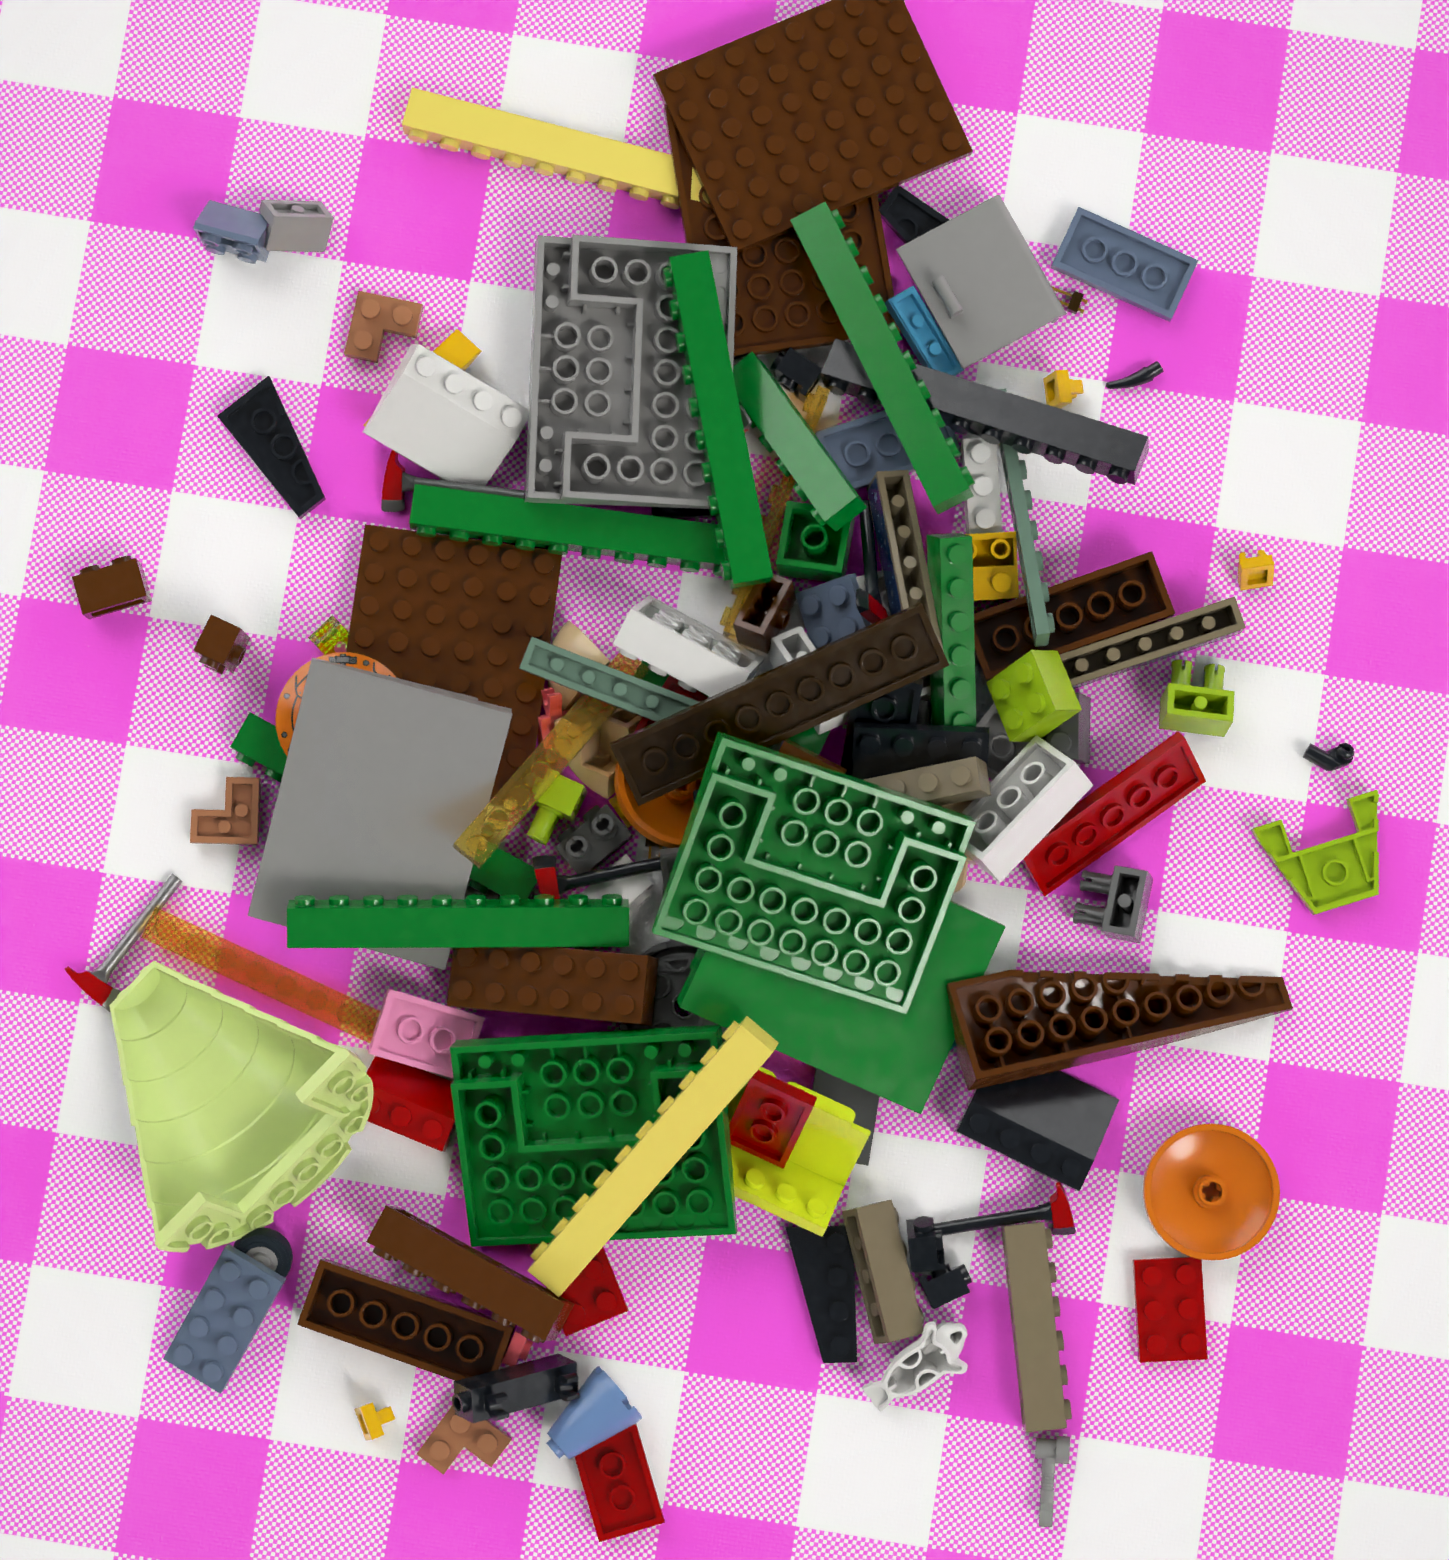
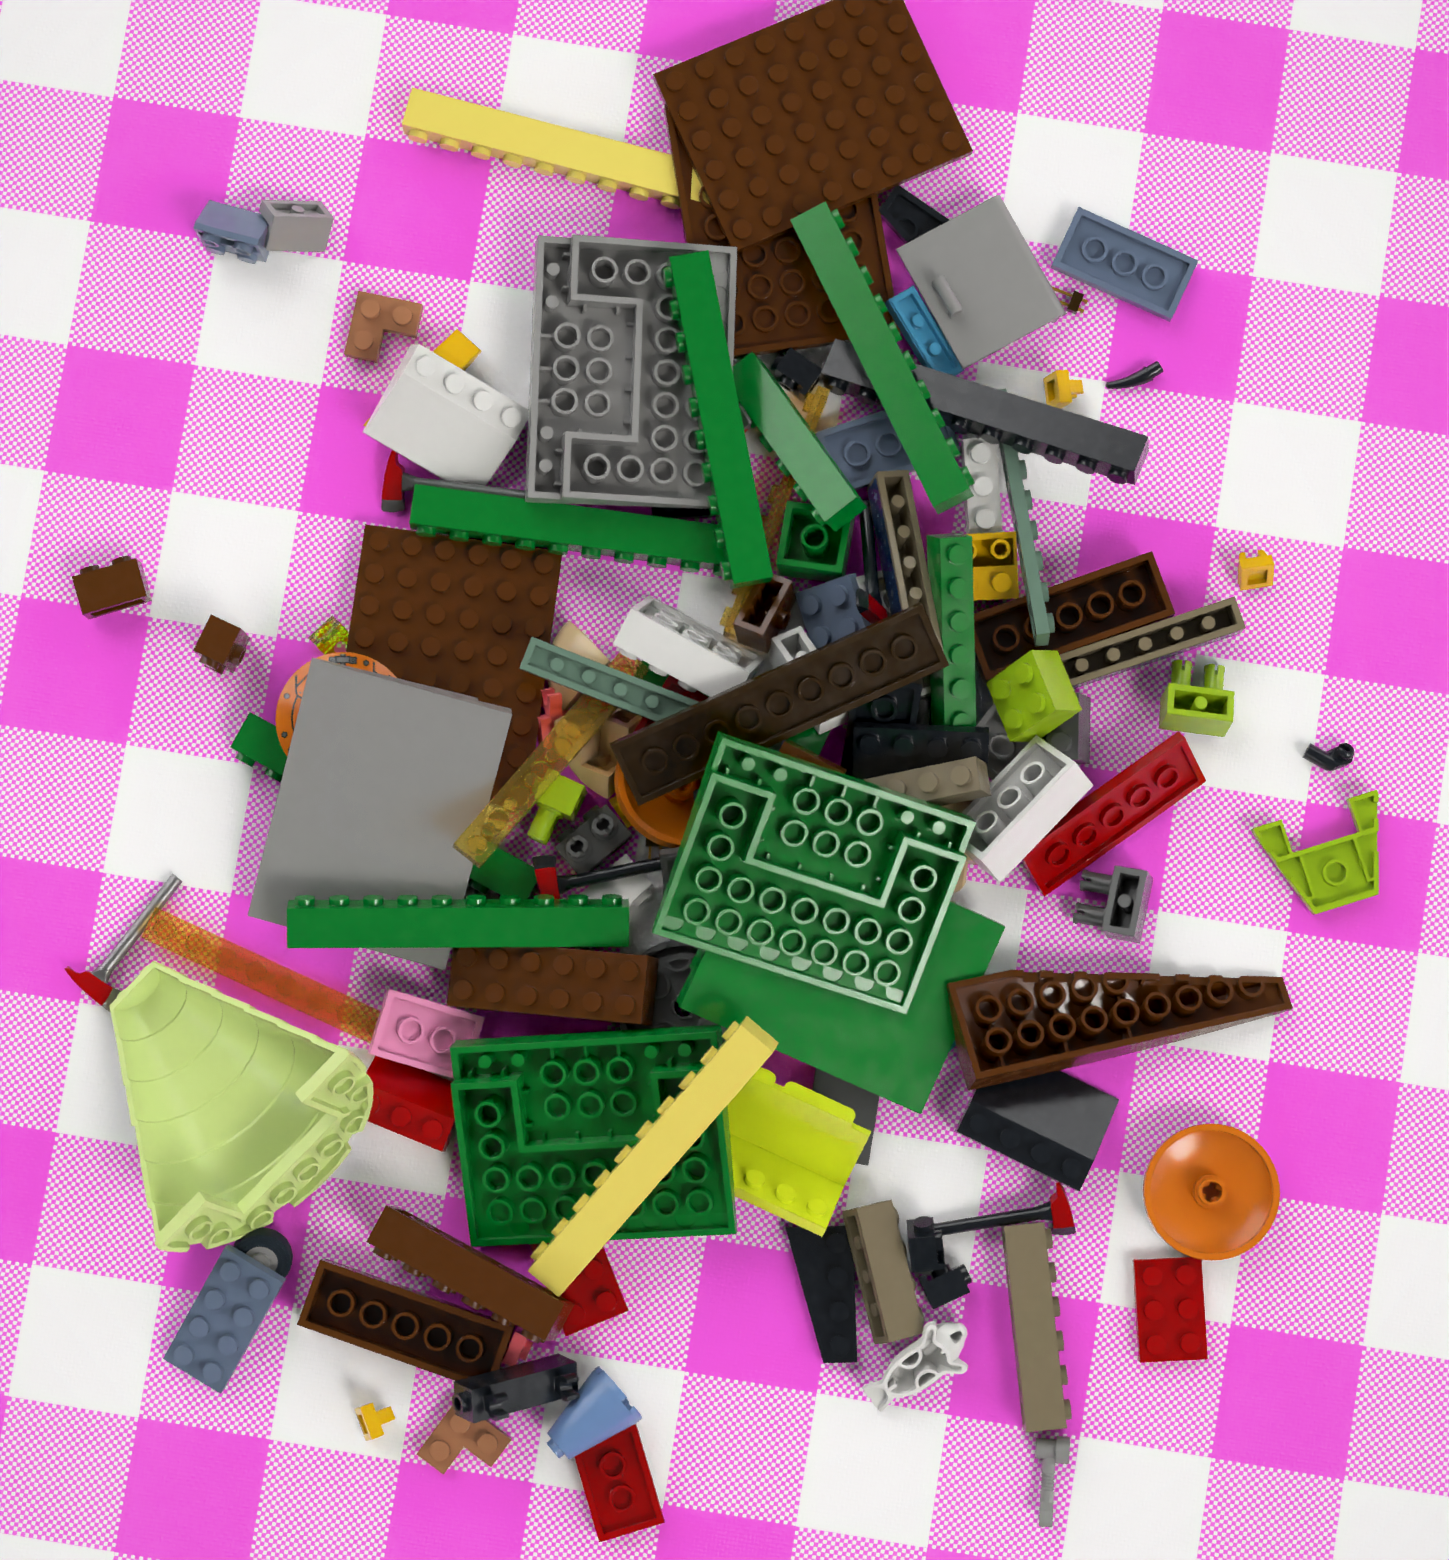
(236, 823): nougat plate -> none
(270, 440): black wing -> none
(770, 1118): red plate -> none

